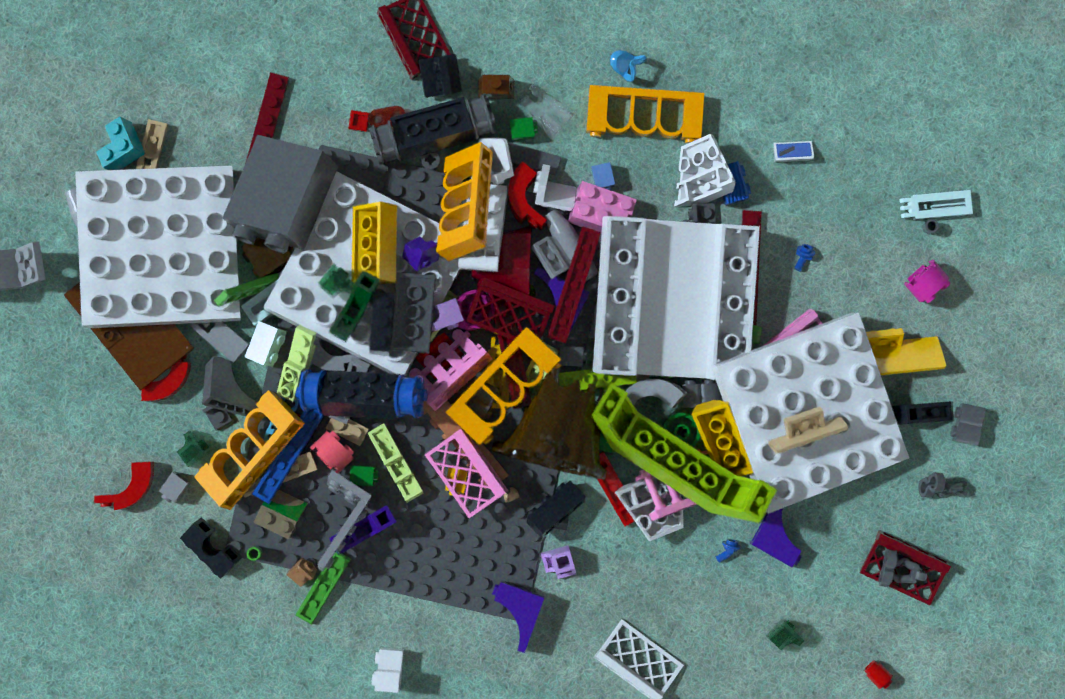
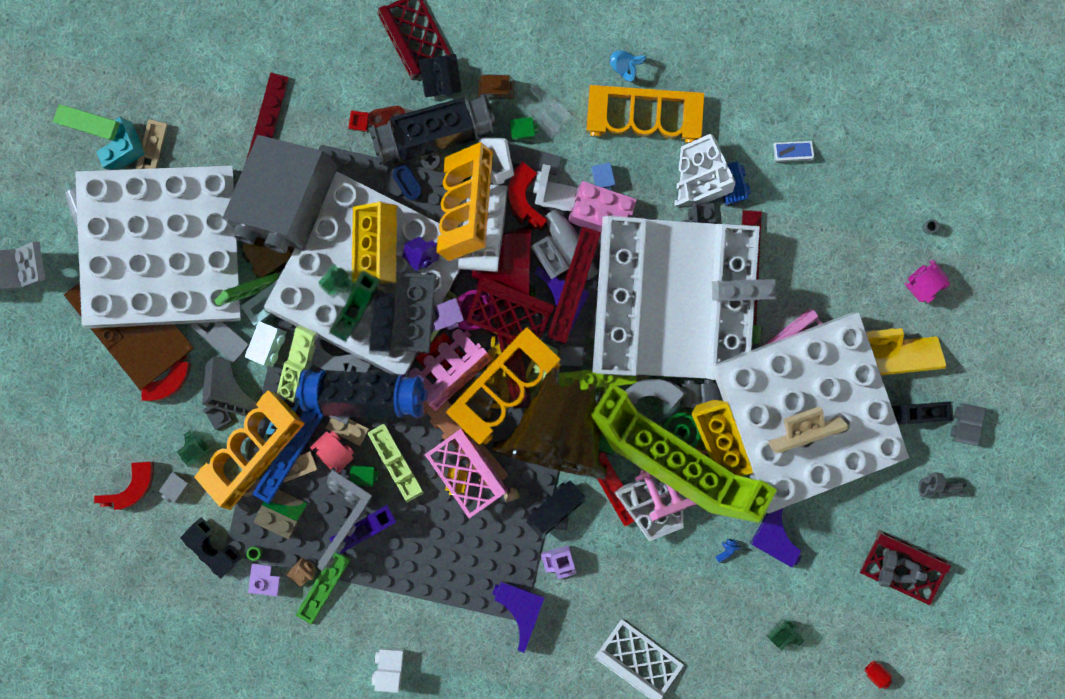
(86, 122): none -> bright green tile
(263, 581): none -> lavender brick
(407, 182): none -> dark blue tile
(743, 290): none -> light grey brick
(806, 253): blue plate -> none
(942, 205): light aqua hinge -> none

